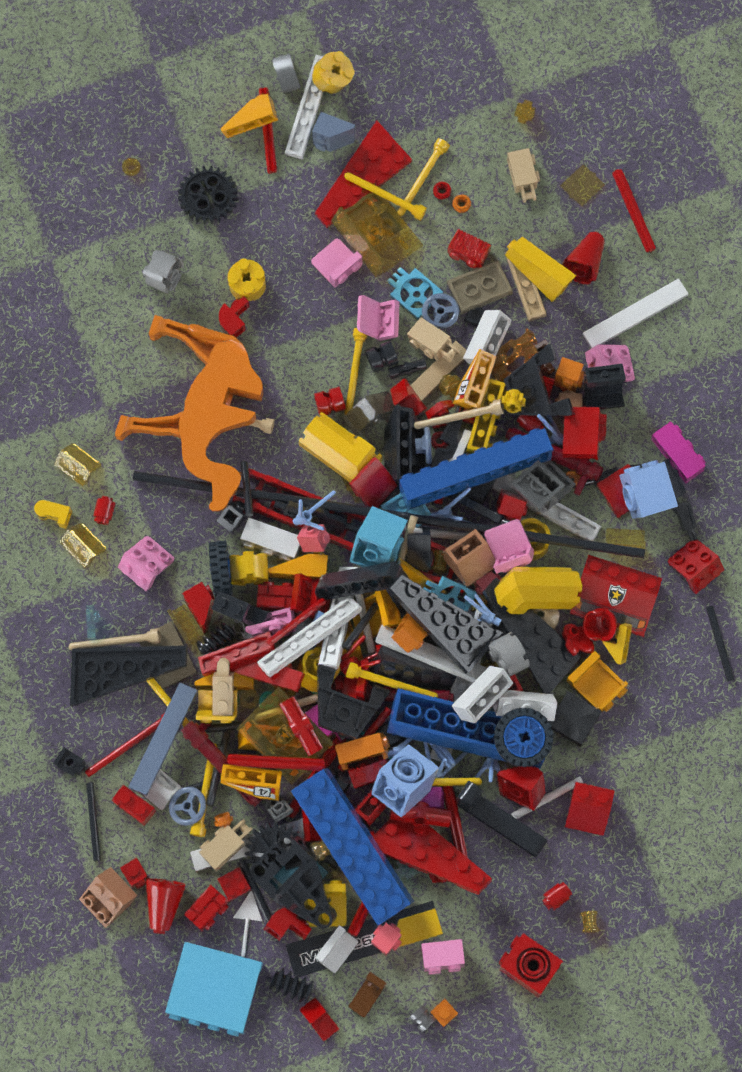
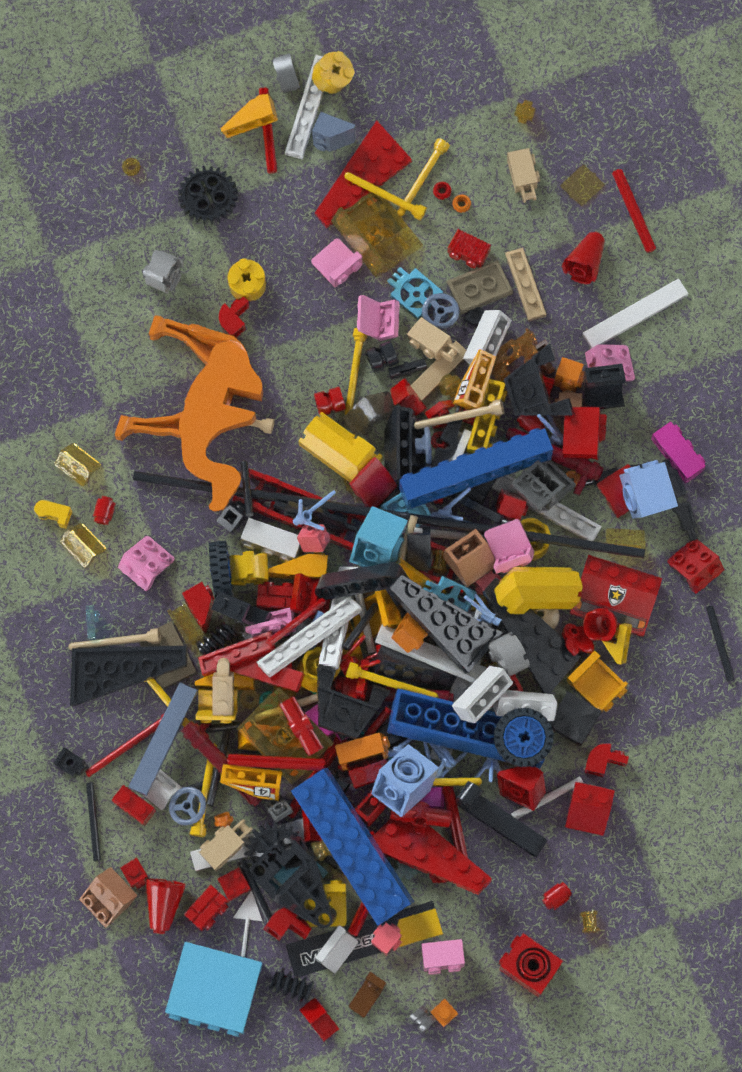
(513, 401): yellow gear -> none
(539, 268): yellow slope -> none
(599, 758): none -> red brick

